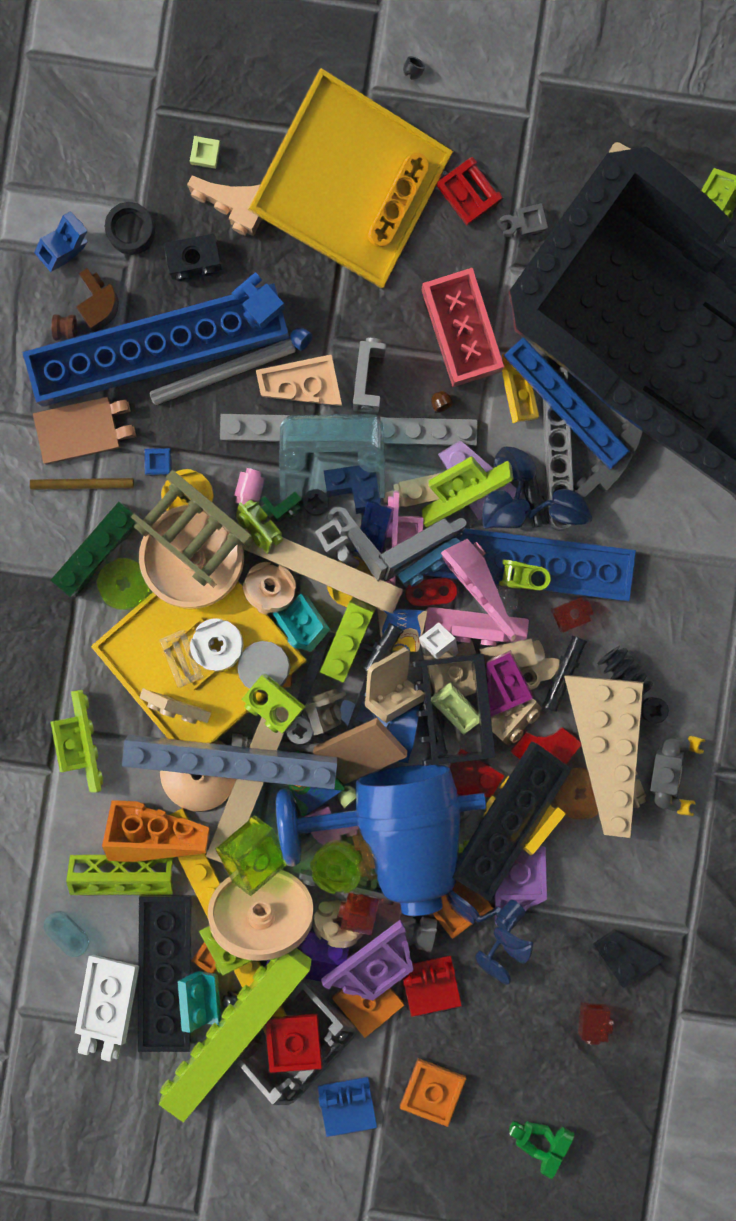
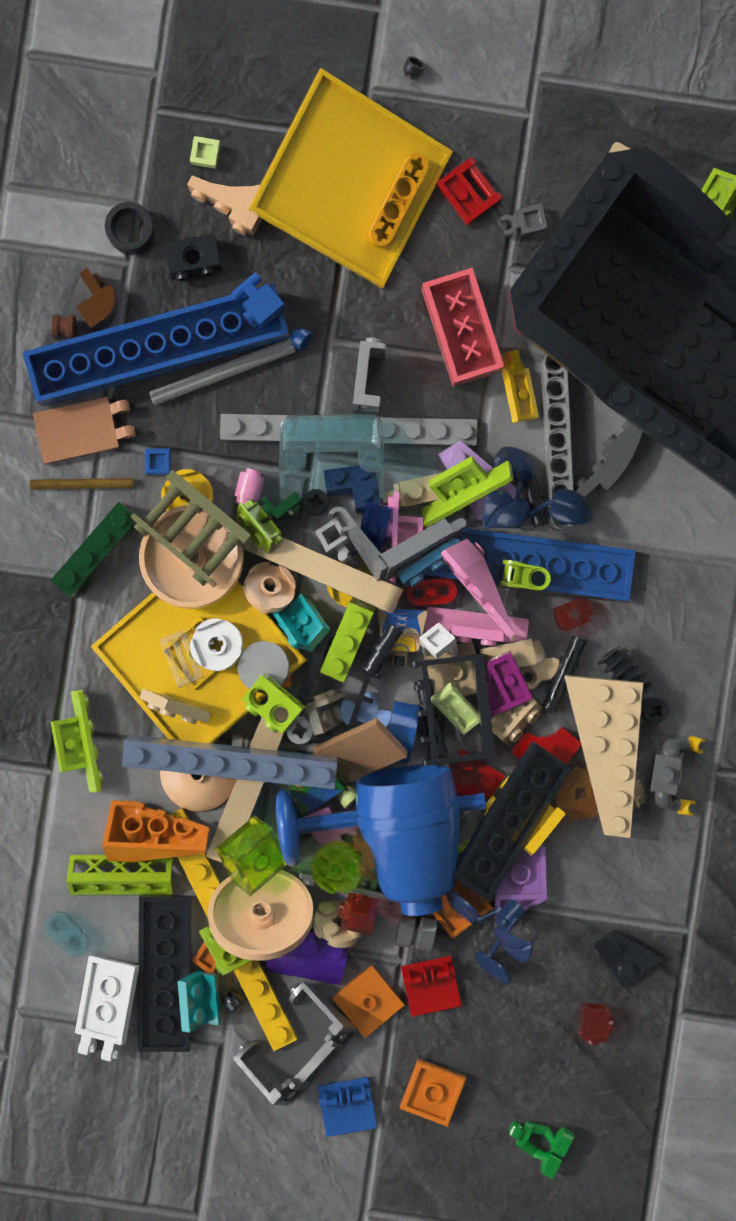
(63, 243): blue brick -> none
(111, 592): clear neon green plate -> none
(233, 1033): lime brick -> none
(293, 1043): red plate -> none
(301, 381): light nougat wing -> none
(374, 966): medium lavender wing -> none
(388, 688): tan bracket -> none
(441, 401): reddish brown hinge -> none
(566, 403): blue tile -> none

